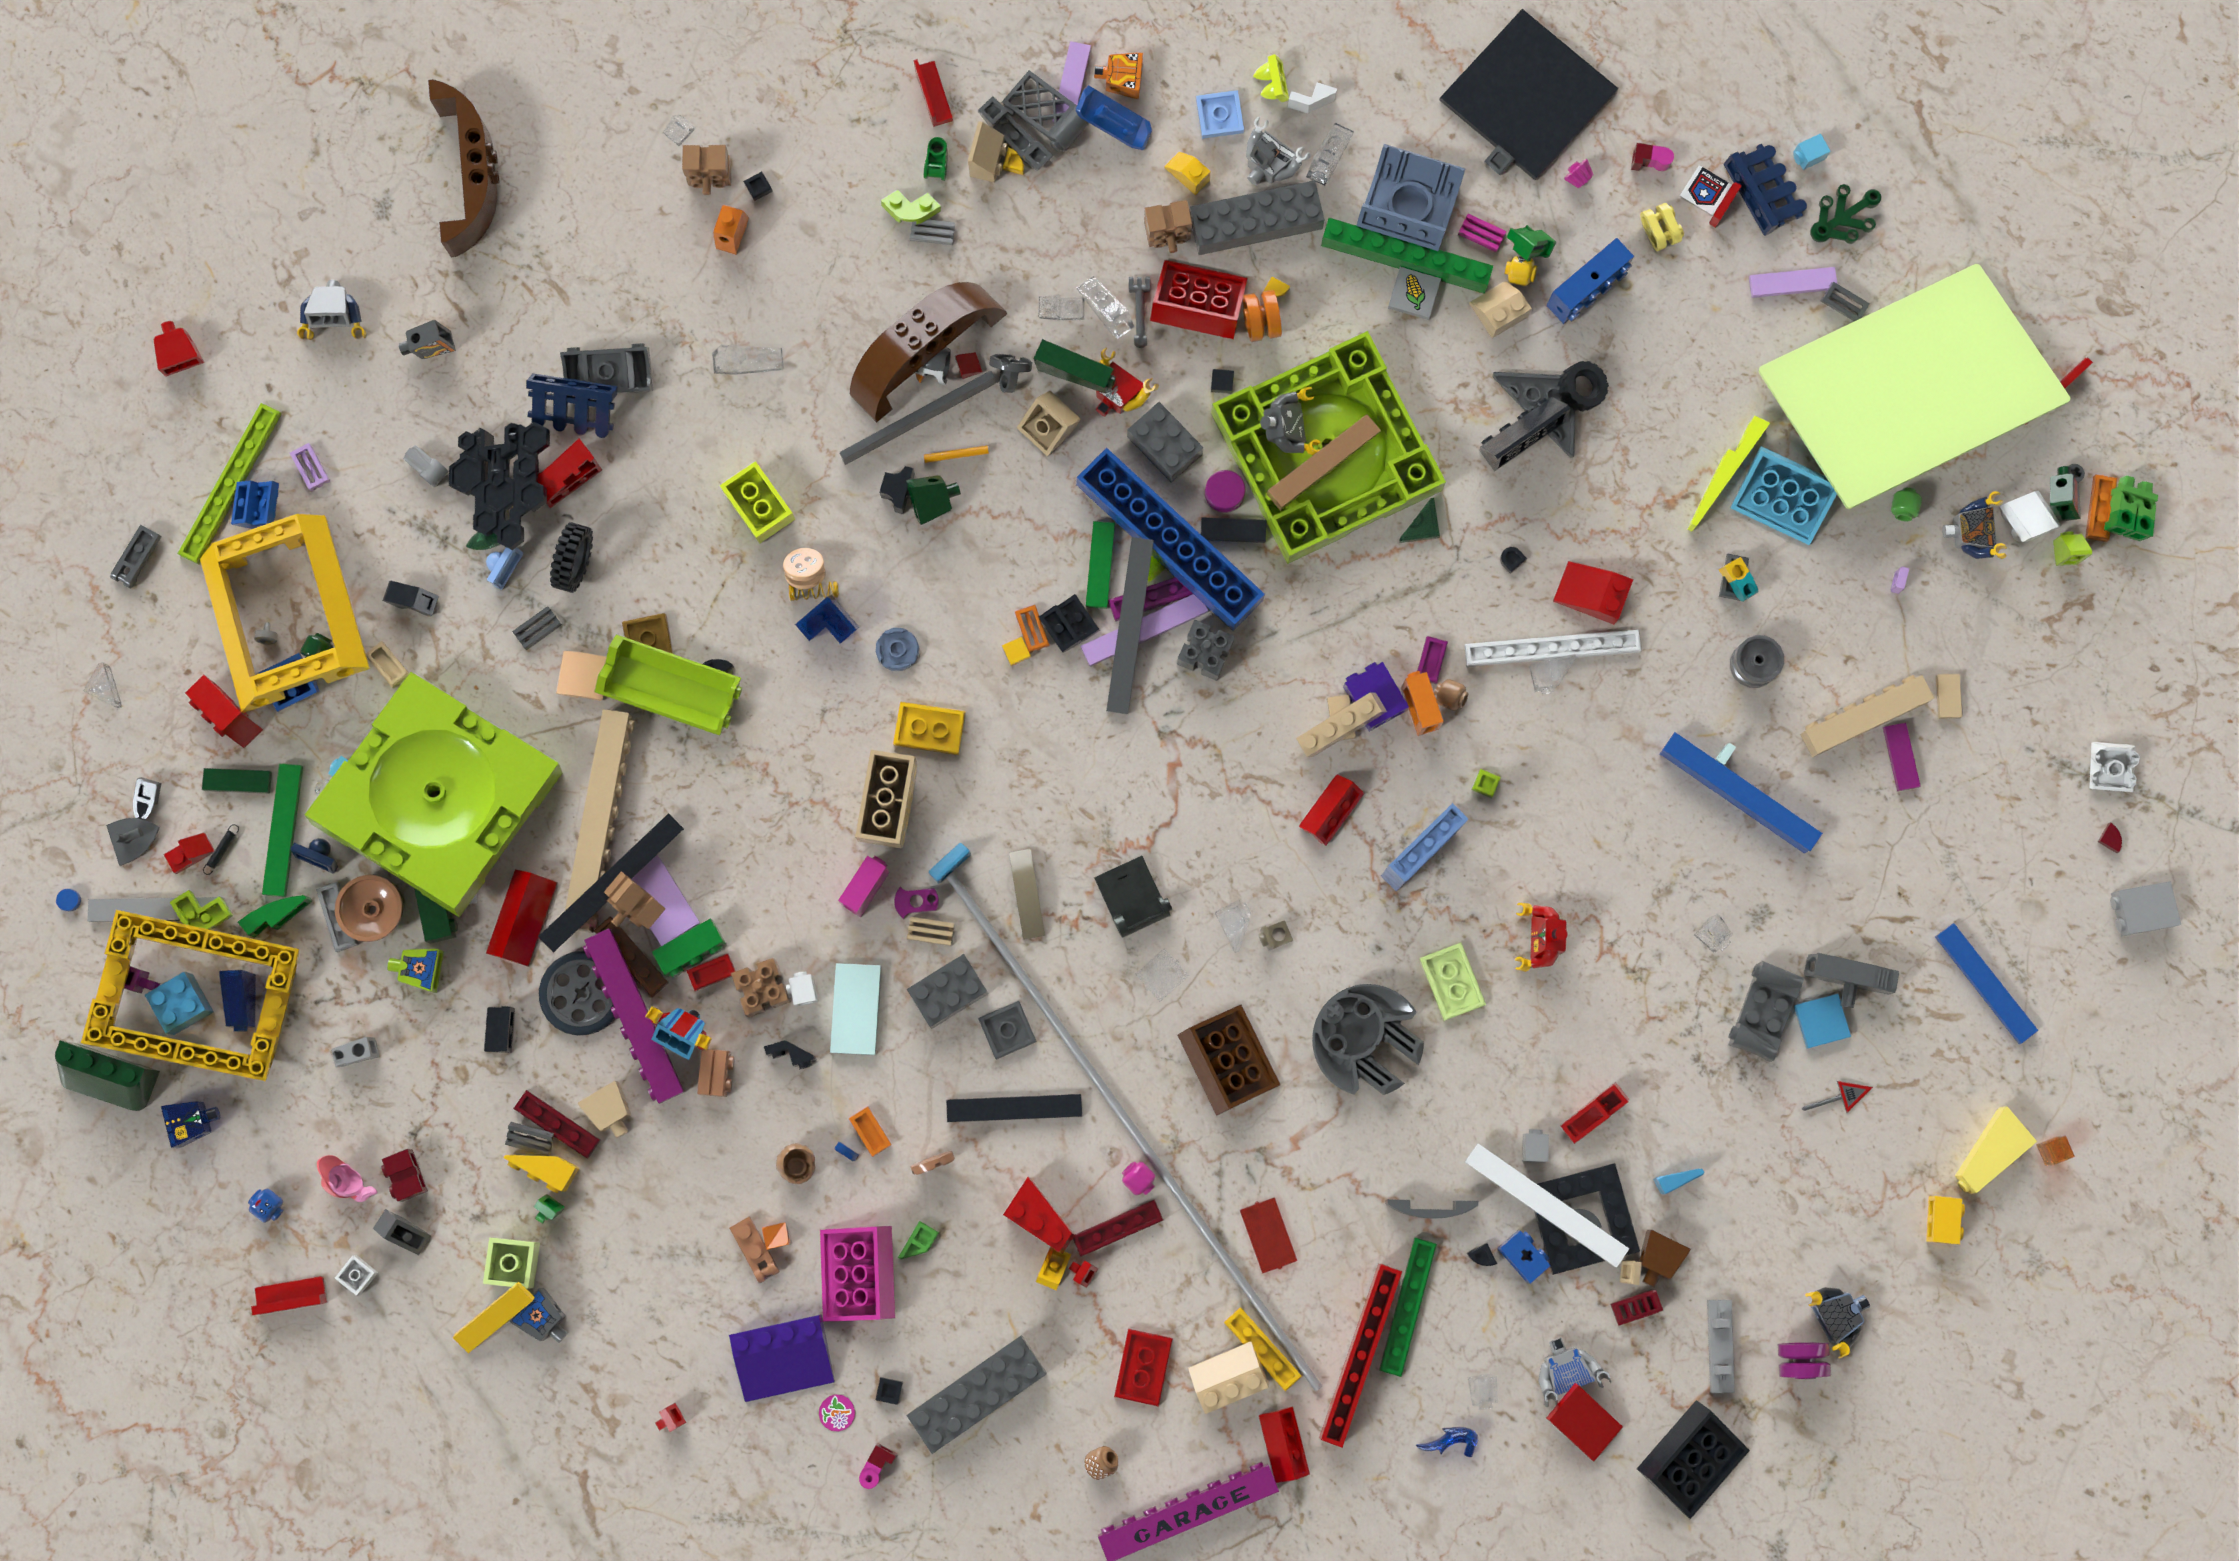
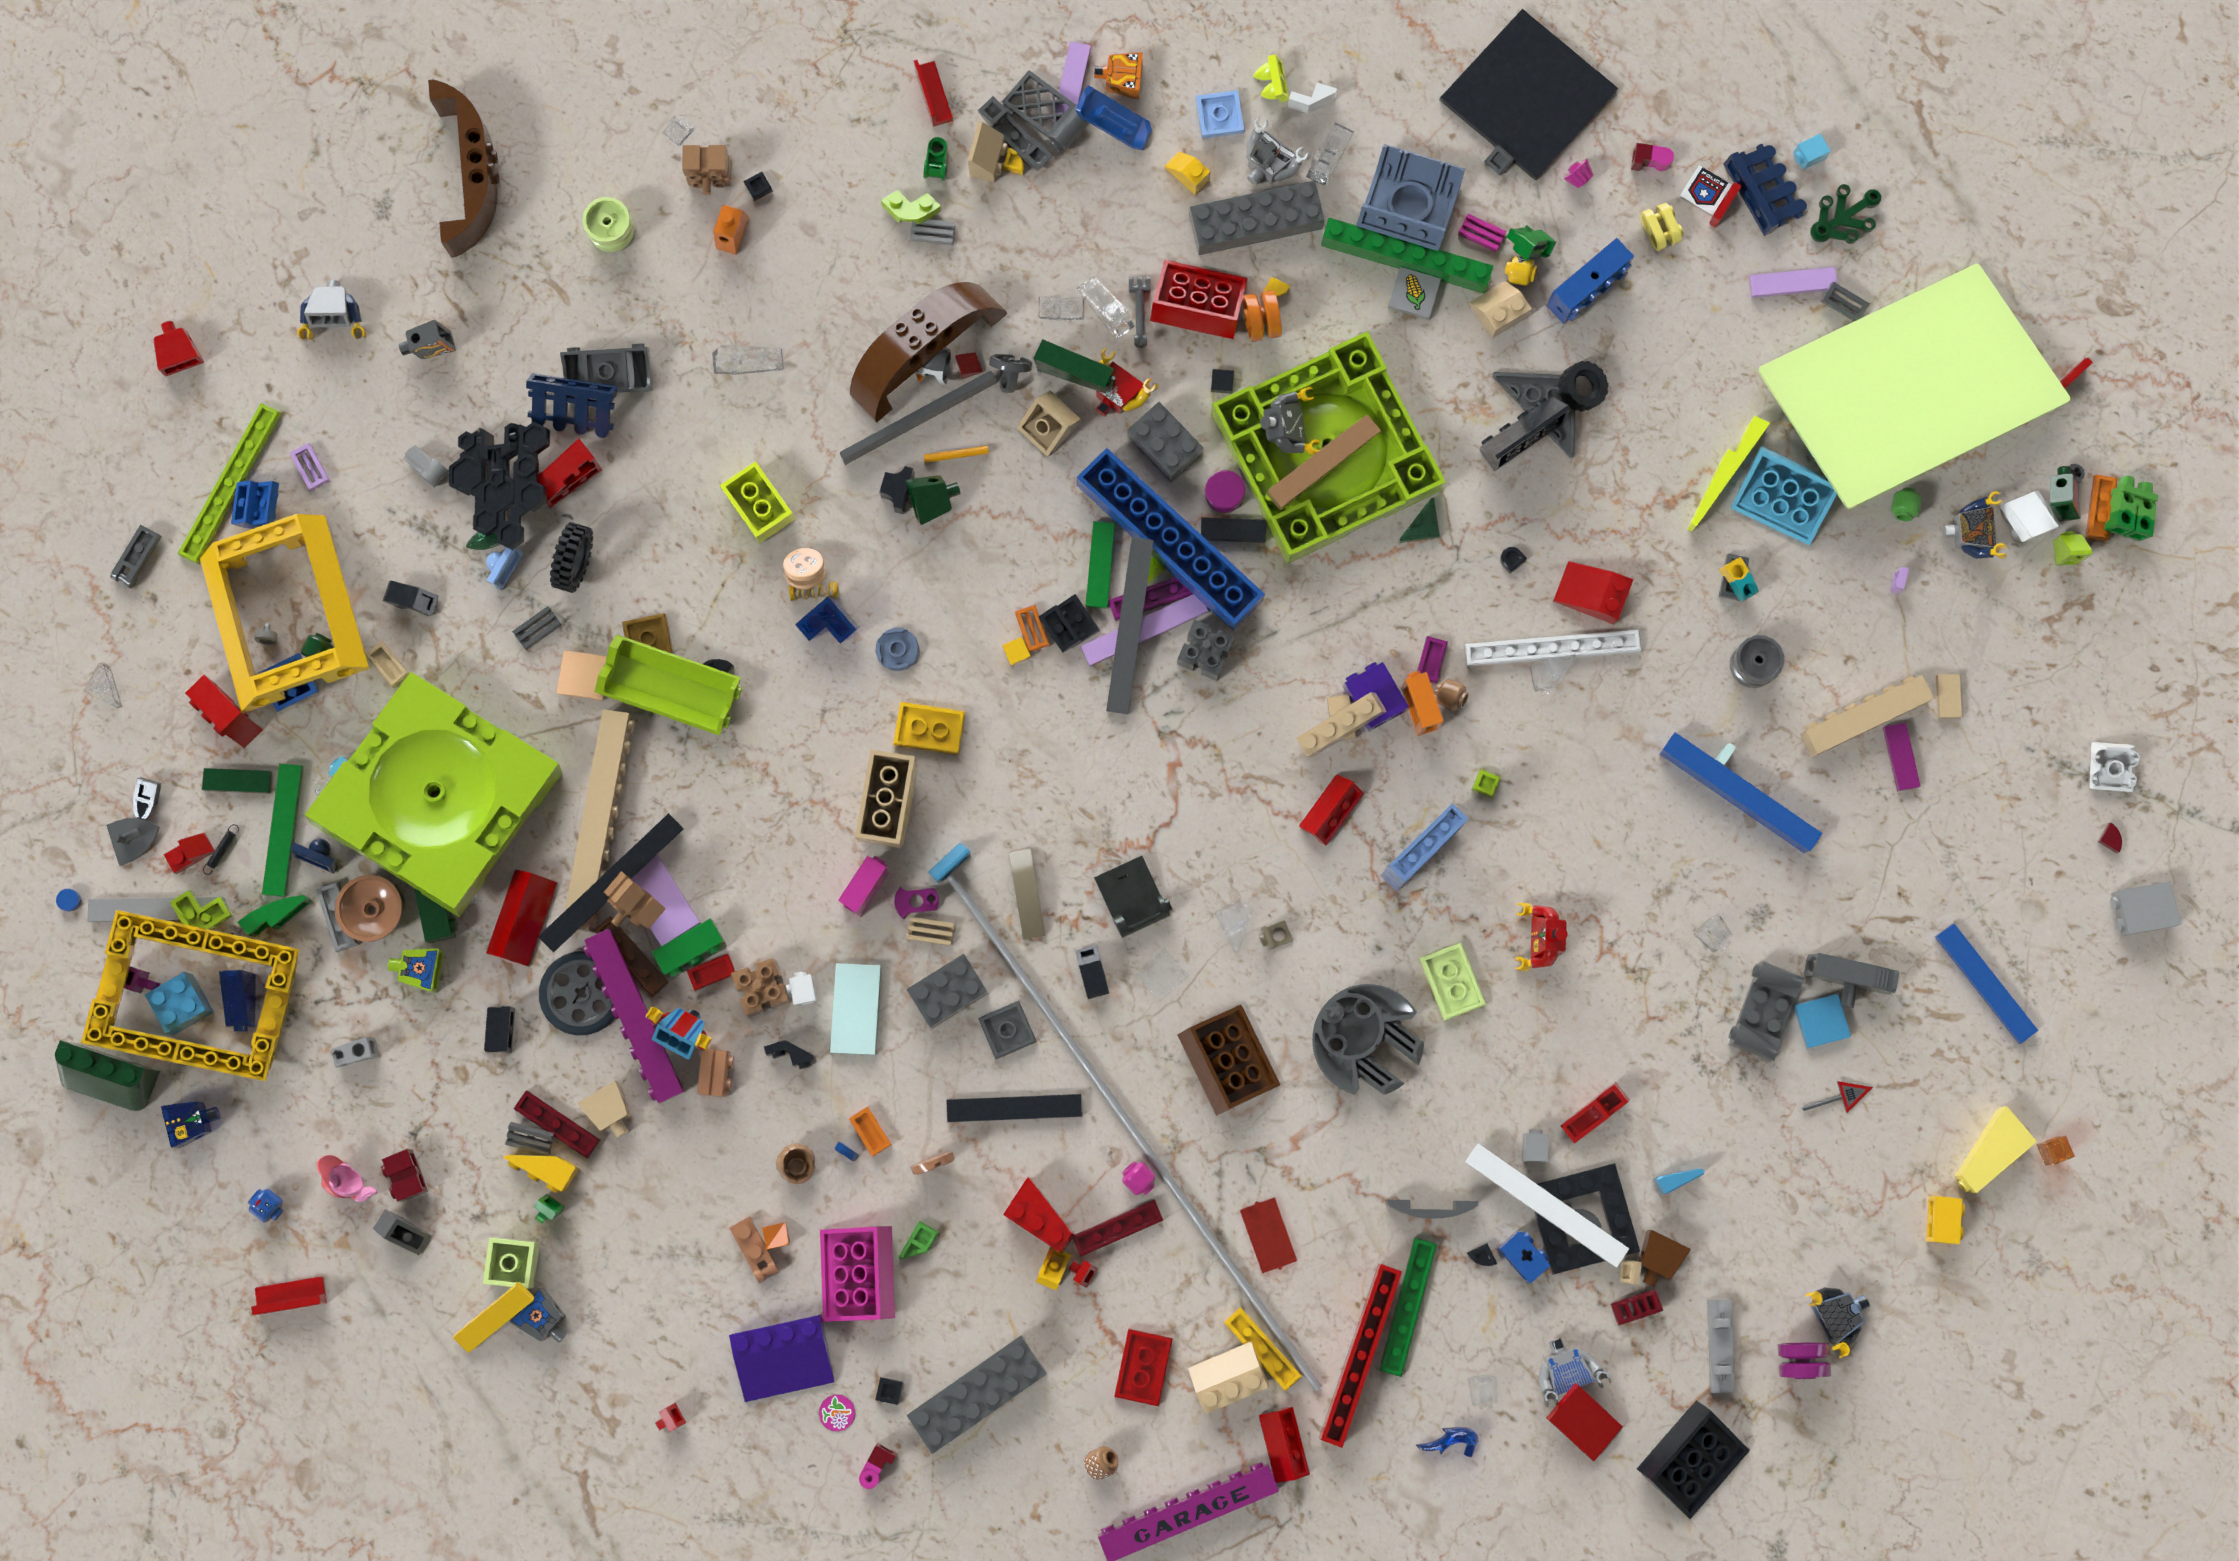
(356, 1275): white piece -> none
(608, 224): none -> yellowish green wheel
(1092, 971): none -> black slope
(1168, 225): medium nougat brick -> none

